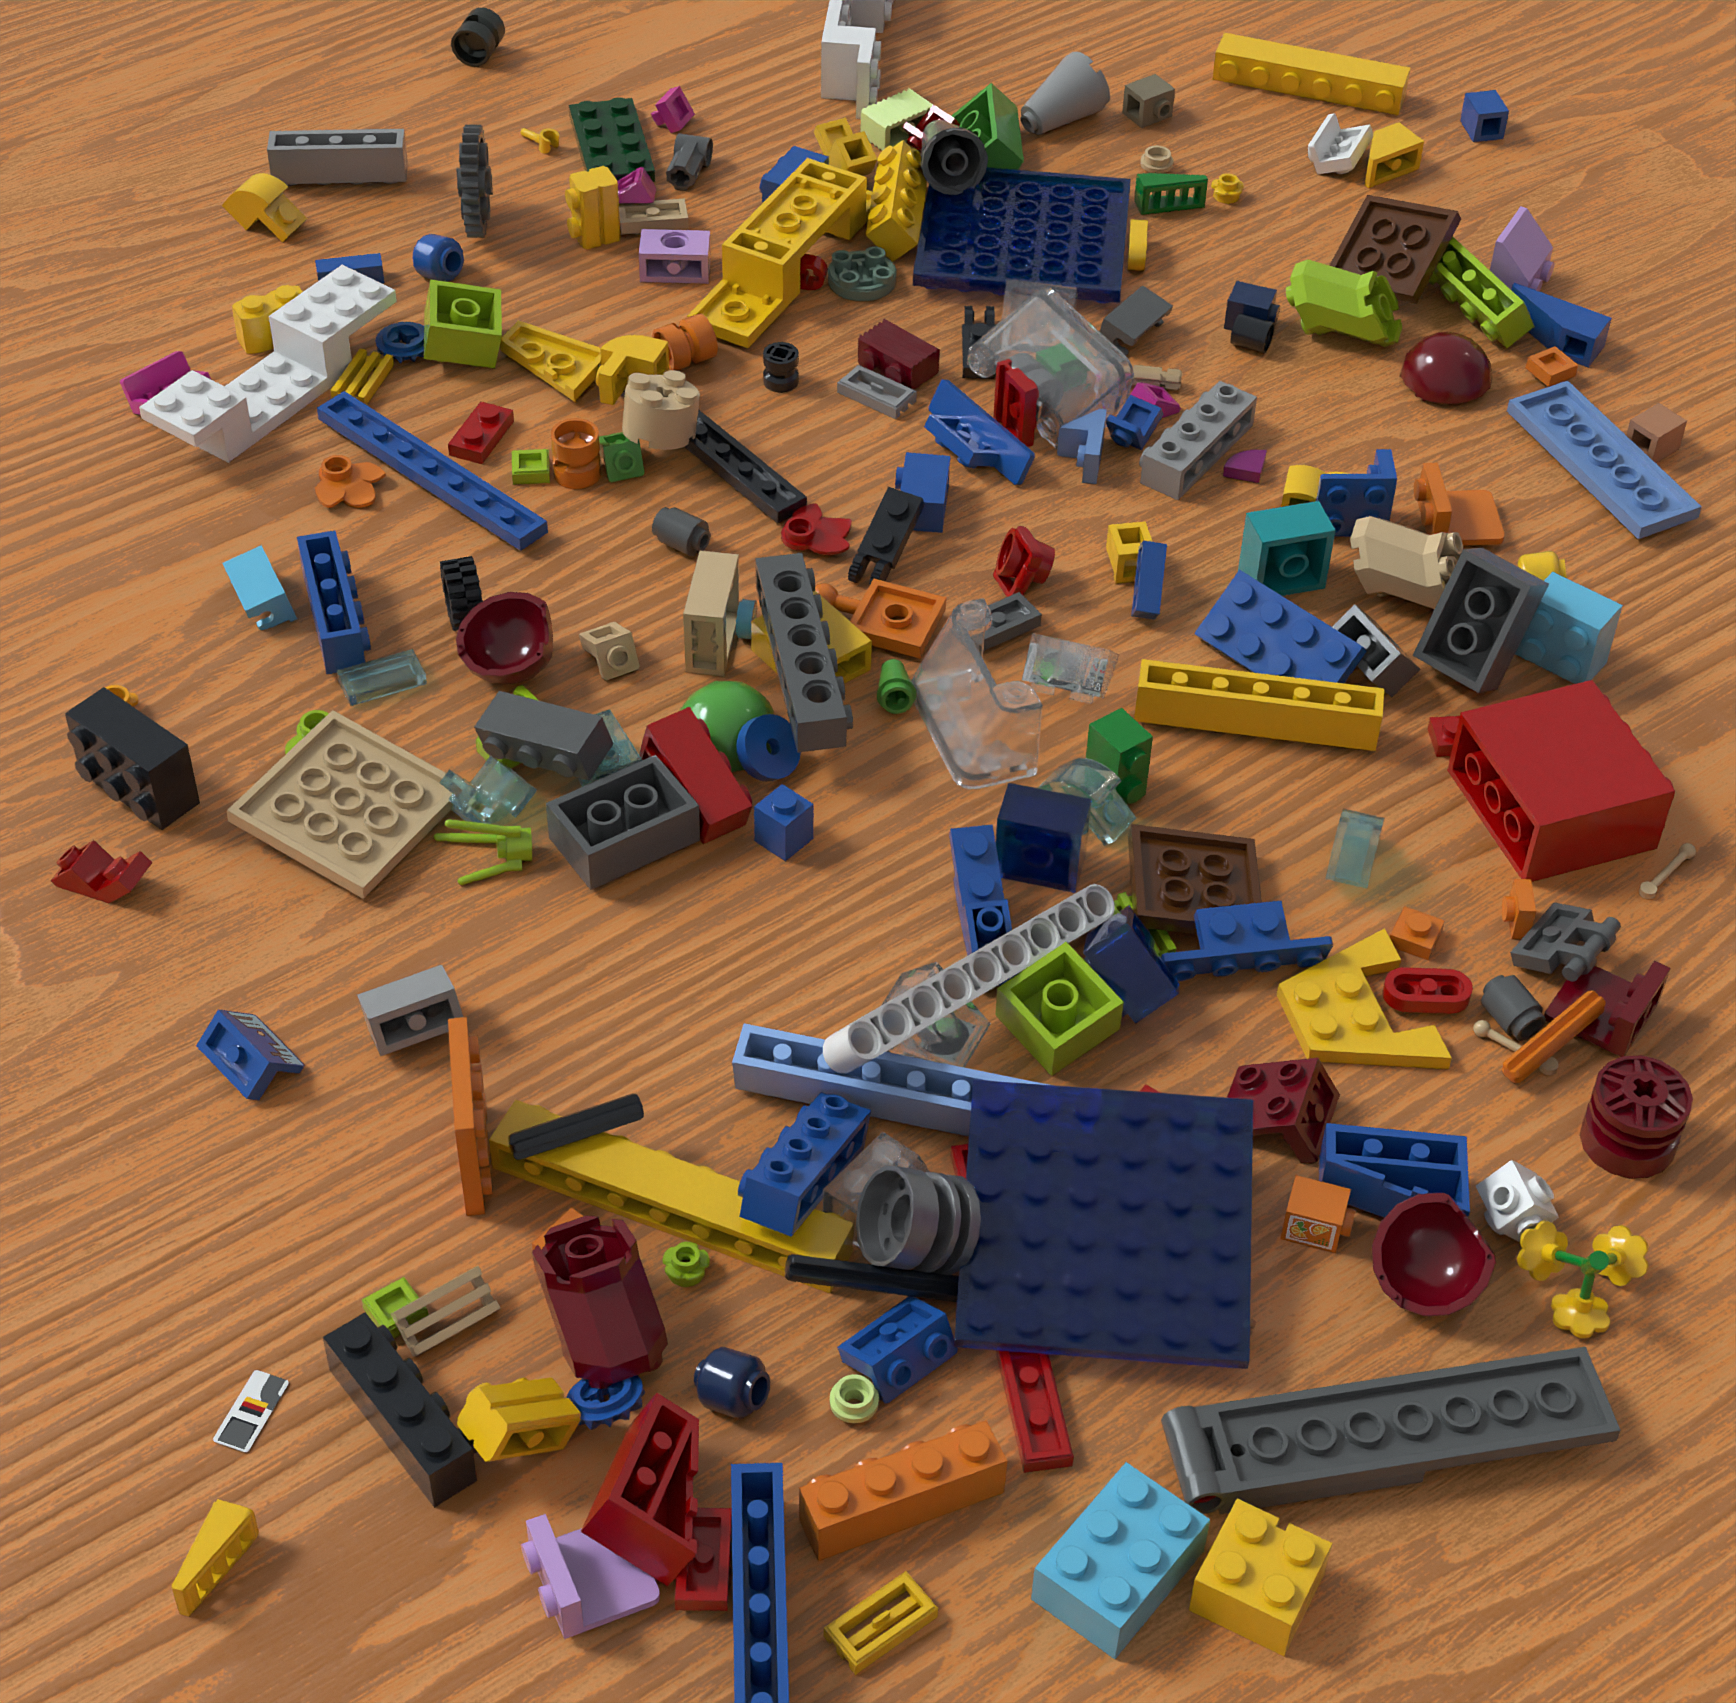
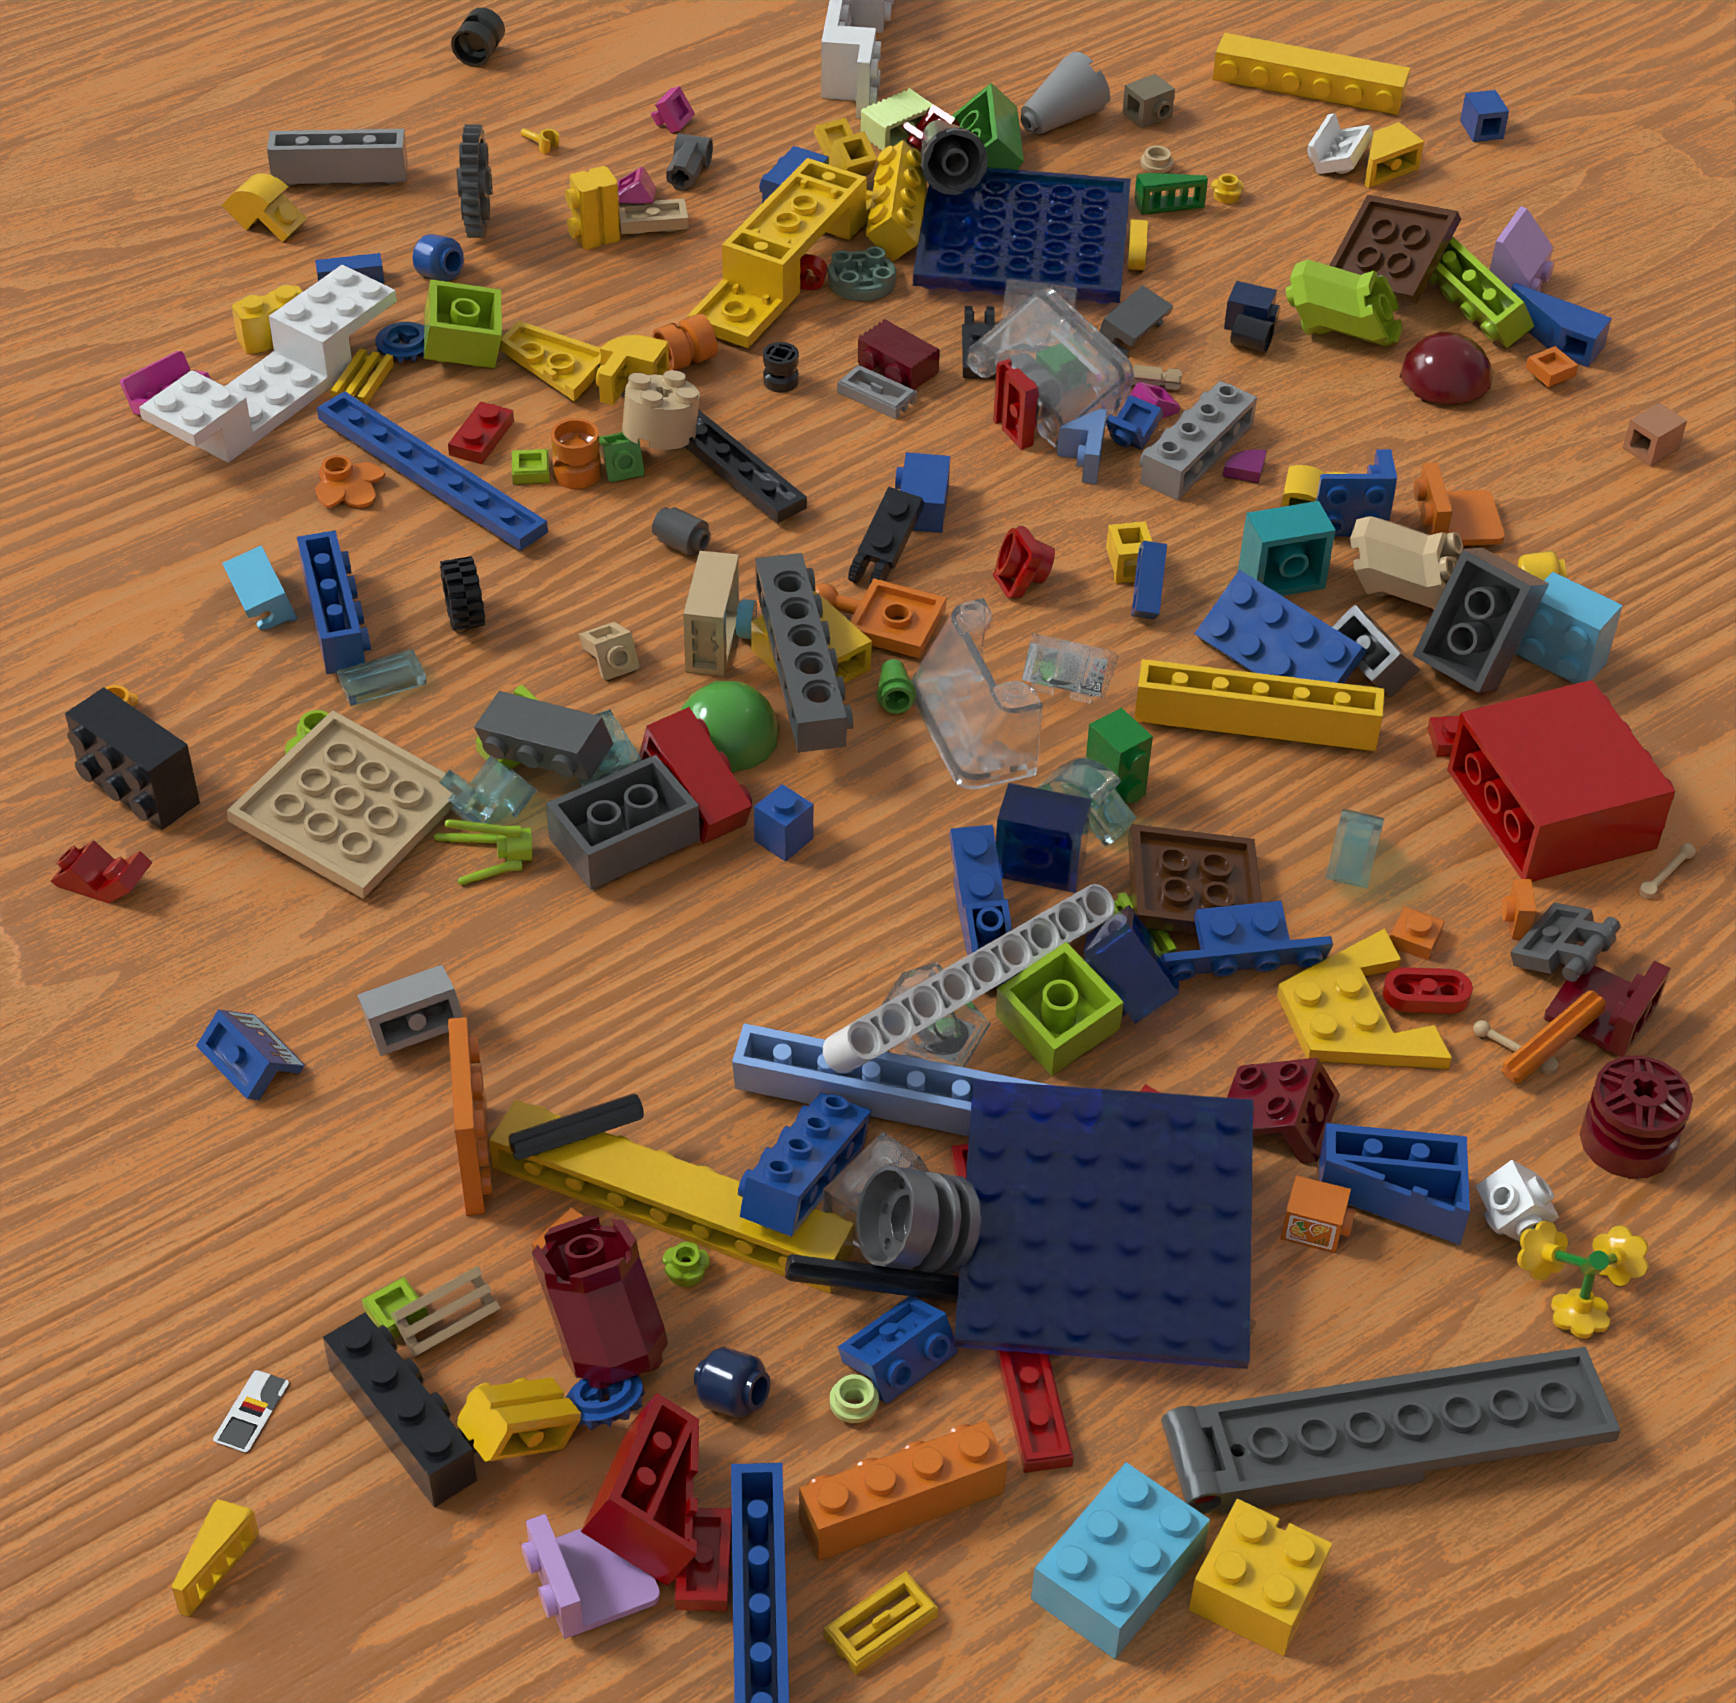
(506, 638): dark red cylinder -> none
(611, 136): dark green plate -> none
(674, 256): lavender brick -> none
(753, 751): blue piece -> none
(812, 531): red plate -> none
(975, 434): blue bracket -> none
(1010, 619): dark grey plate -> none
(1431, 1256): dark red cylinder -> none
(1513, 1007): dark grey brick -> none
(1604, 459): medium blue plate -> none

